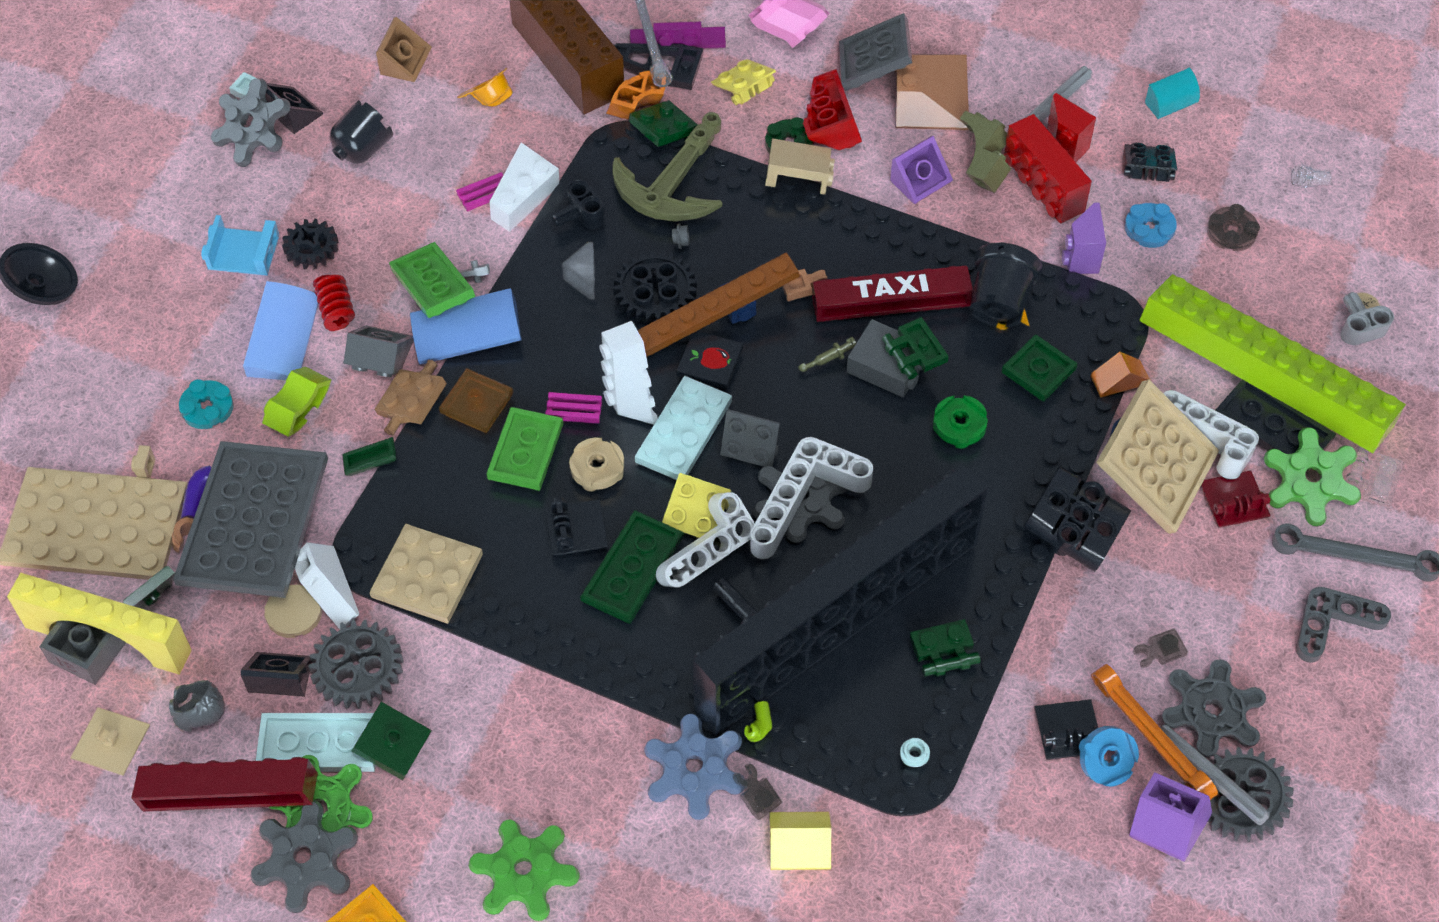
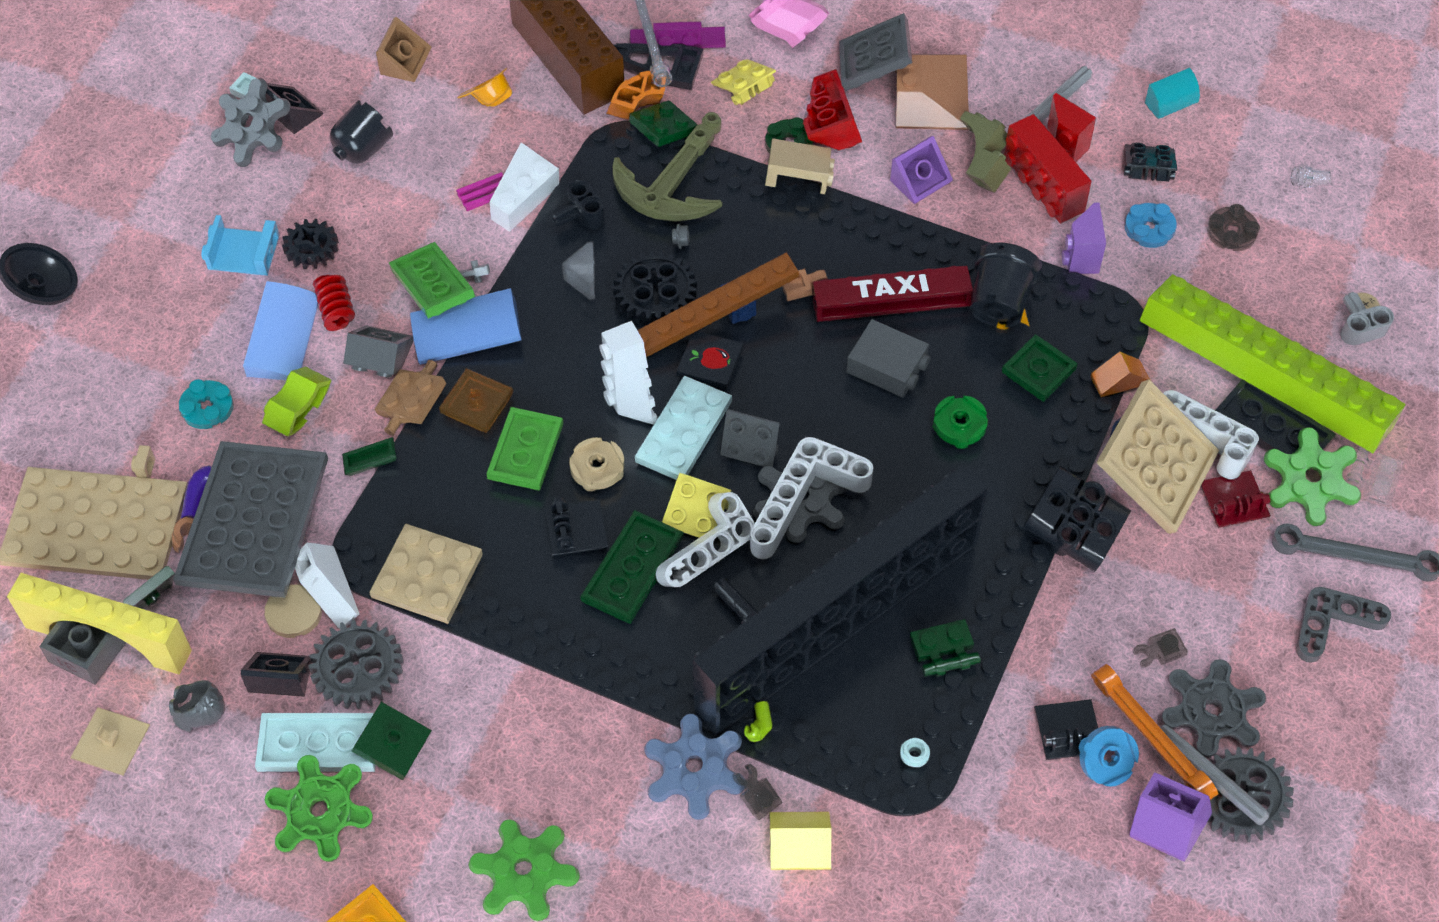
(225, 784): dark red brick -> none
(318, 870): dark grey plate -> none
(575, 404): dark pink tile -> none
(829, 355): olive piece -> none
(922, 344): dark green plate -> none

